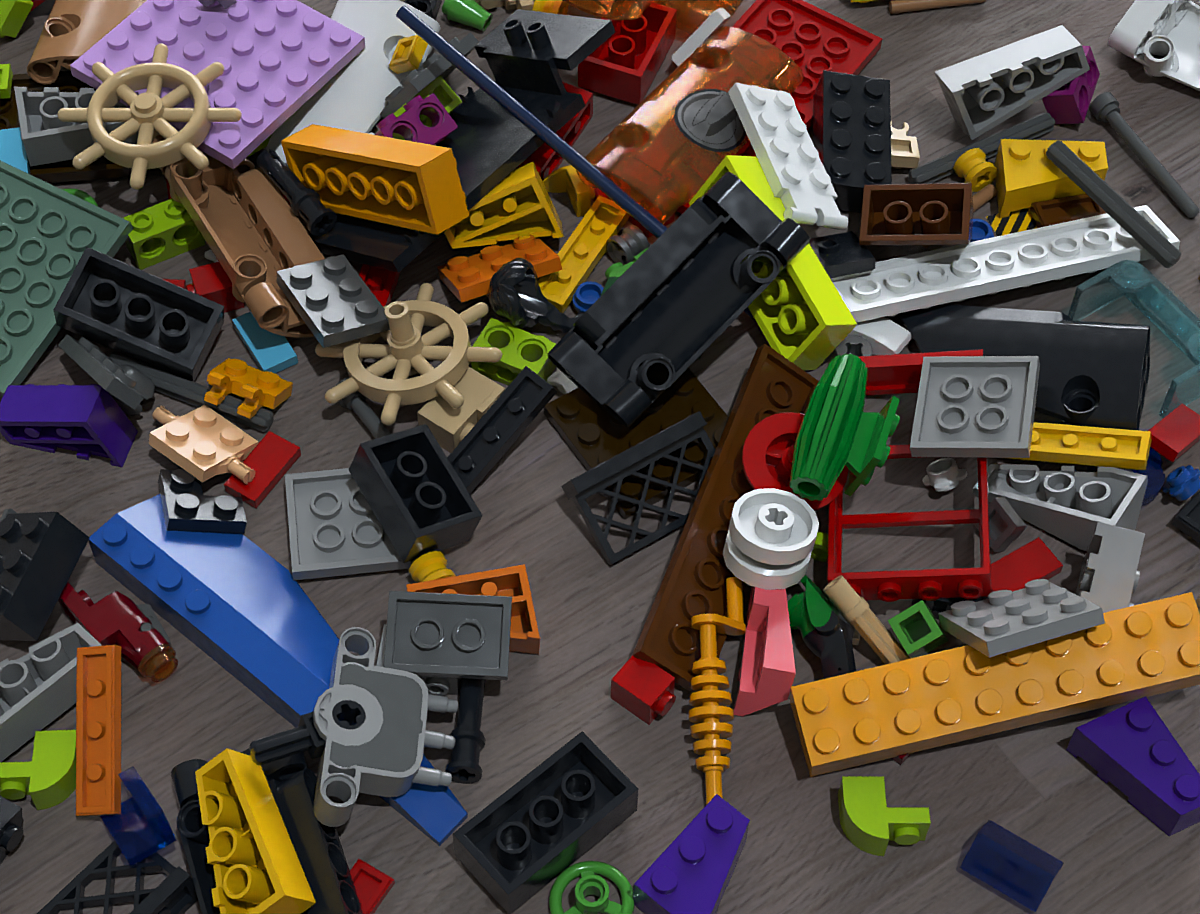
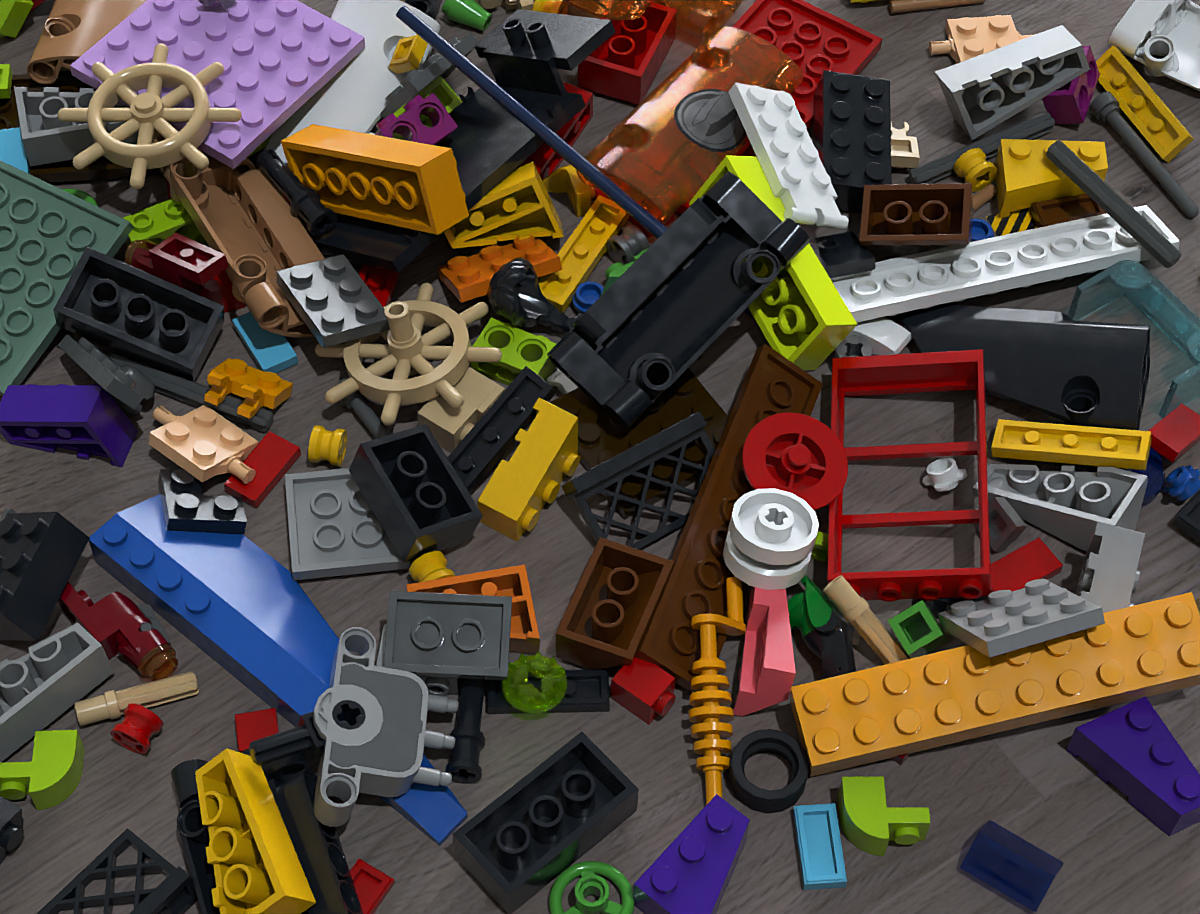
(98, 730): orange tile -> none
(137, 728): none -> red wheel
(142, 823): clear blue panel -> none
(150, 694): none -> tan axle
(177, 260): none -> dark red plate
(255, 726): none -> red tile
(327, 445): none -> yellow wheel
(527, 697): none -> clear neon green gear
(533, 473): none -> yellow wedge
(584, 693): none -> black tile
(611, 606): none -> reddish brown slope
(709, 26): white tile -> none
(774, 742): none -> black tyre
(819, 846): none -> medium azure tile
(840, 433): green plate -> none
(975, 407): light grey plate -> none
(976, 36): none -> light nougat plate
(1142, 105): none -> yellow plate

